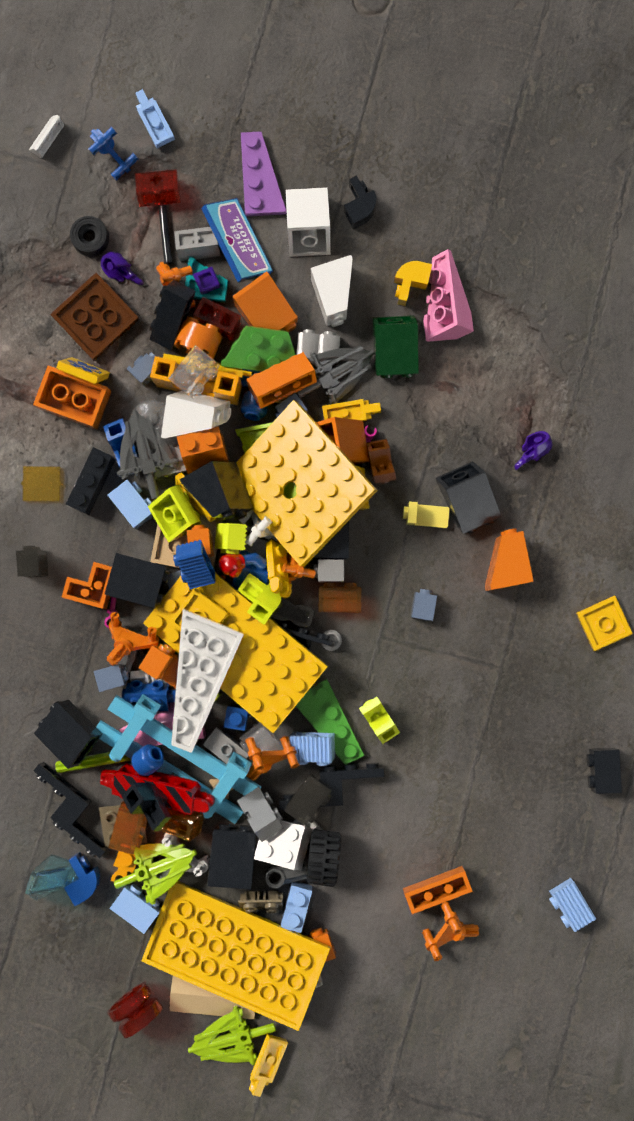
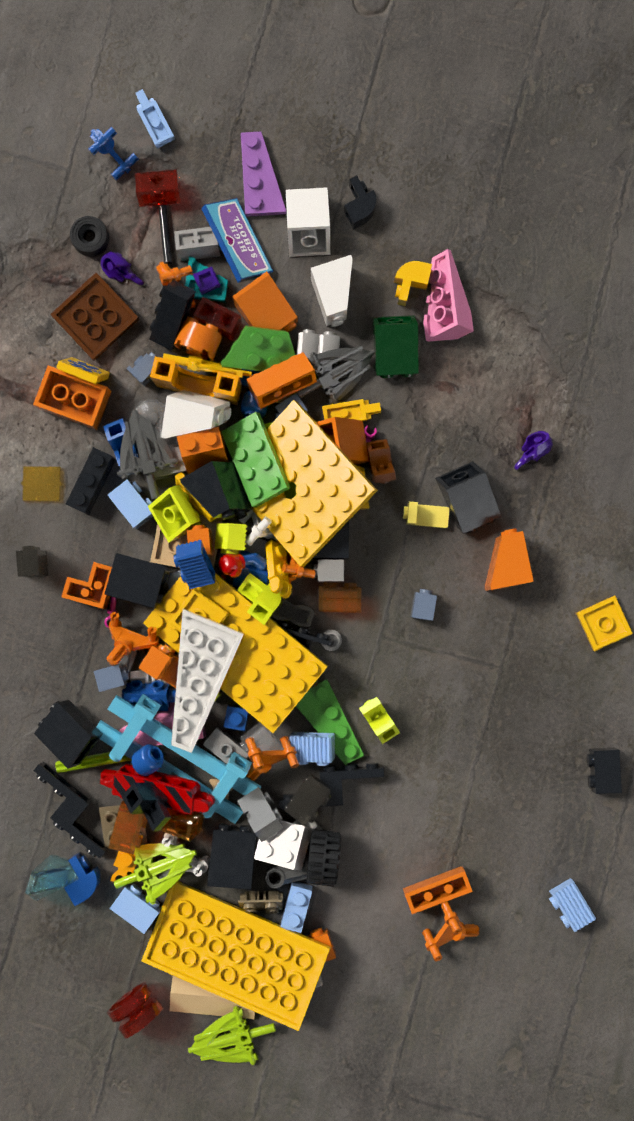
(47, 136): white slope -> none
(194, 372): clear bracket -> none
(255, 459): none -> bright green plate
(267, 1063): yellow hinge -> none

